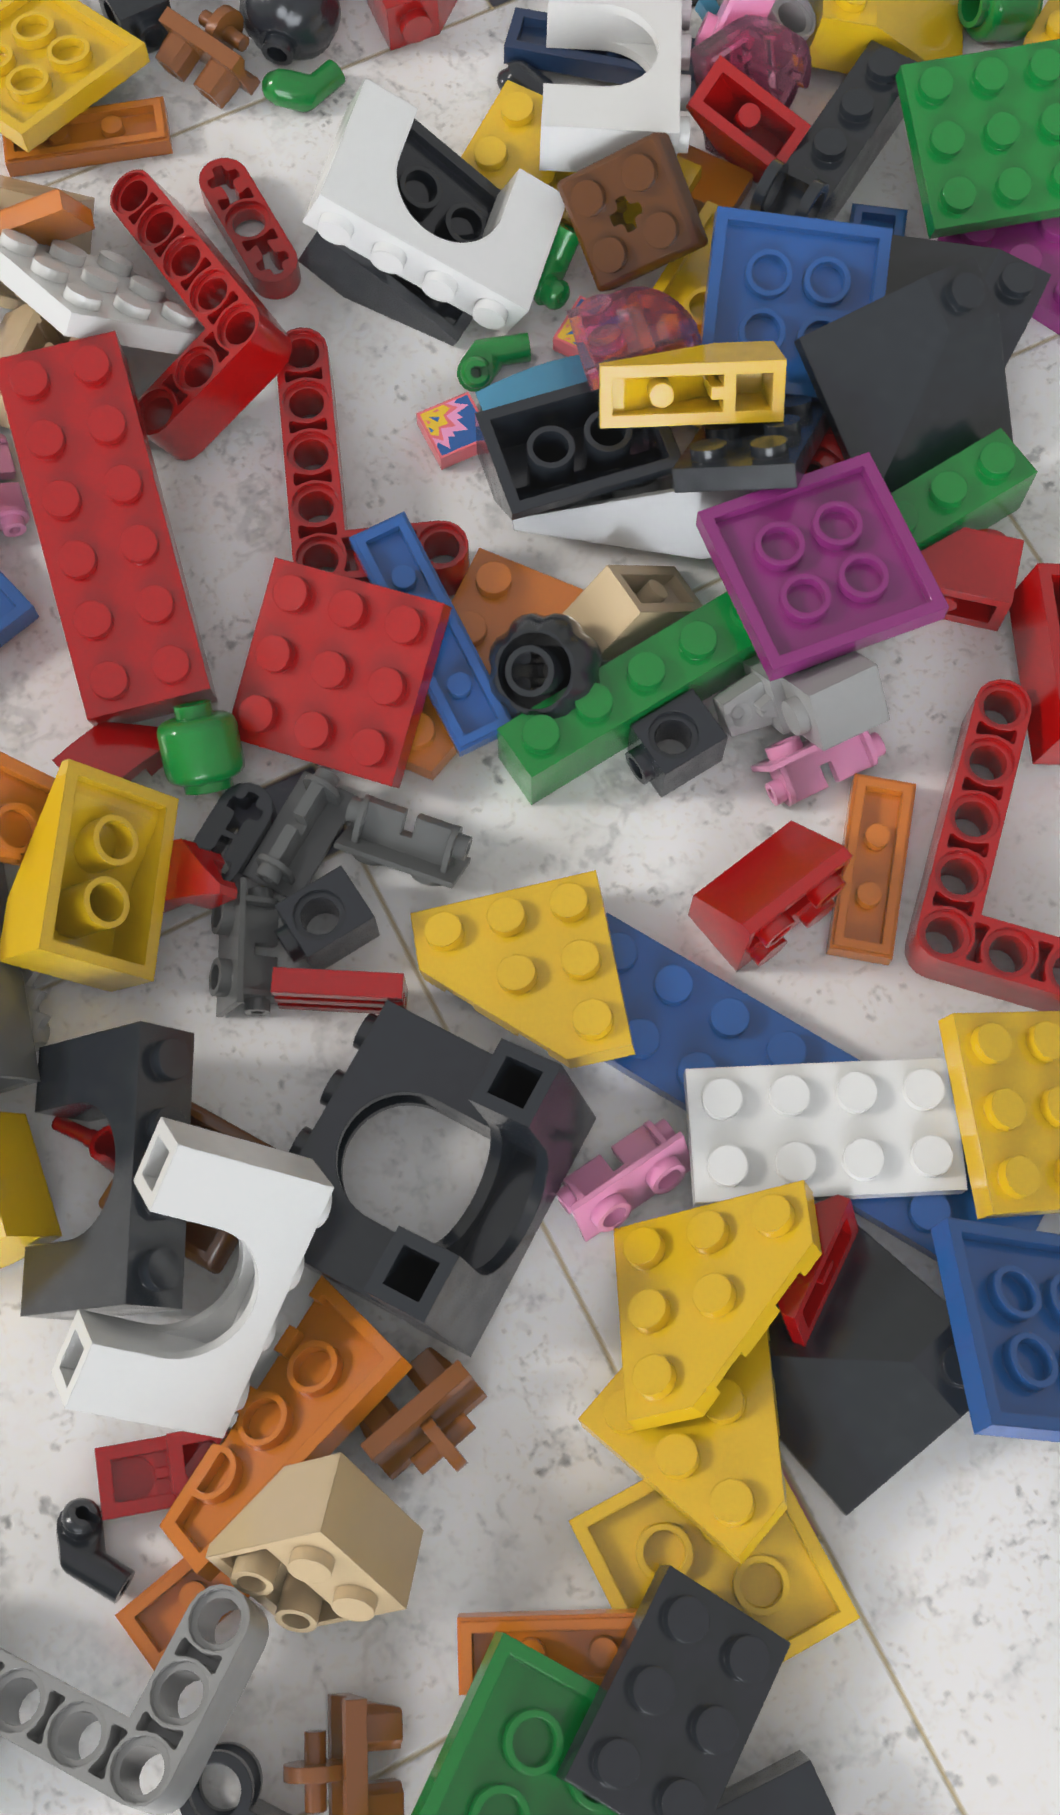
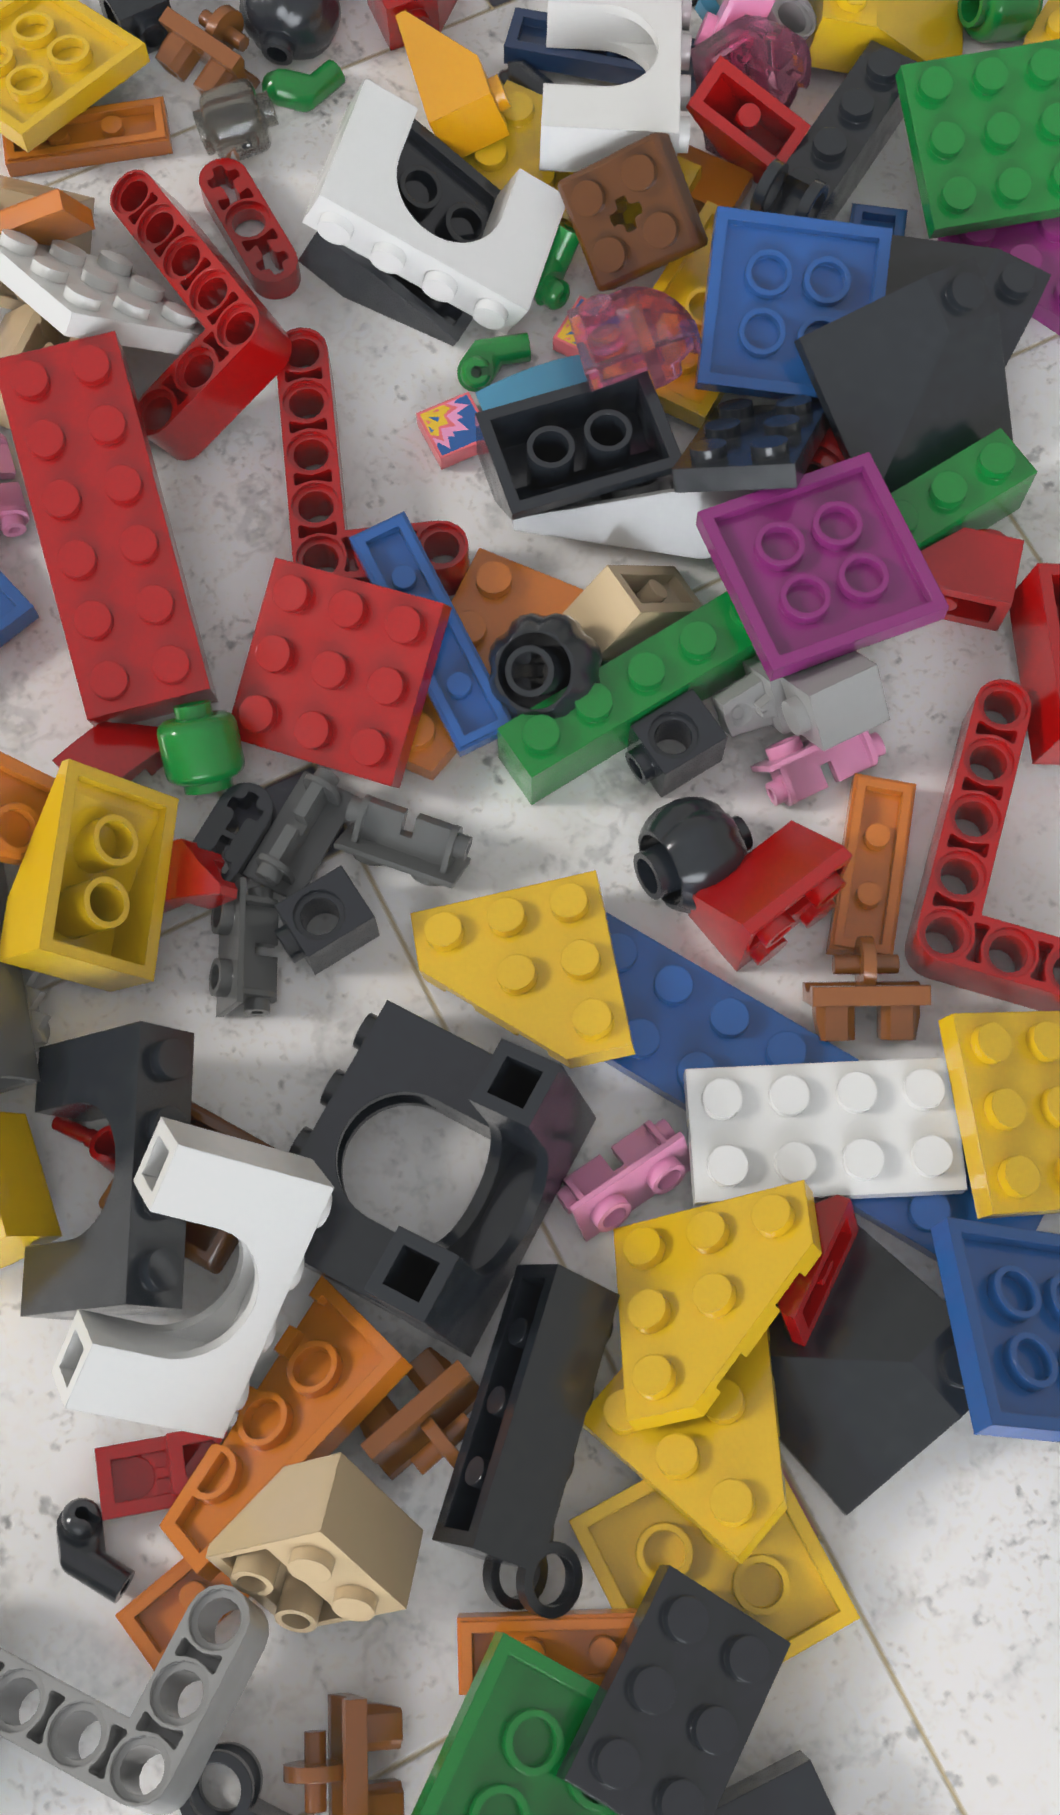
(235, 120): none -> clear smoke head
(337, 990): red tile -> none
(454, 88): none -> light orange slope
(527, 1434): none -> black hinge
(688, 849): none -> black plant
(695, 386): yellow slope -> none
(896, 1001): none -> dark orange hips

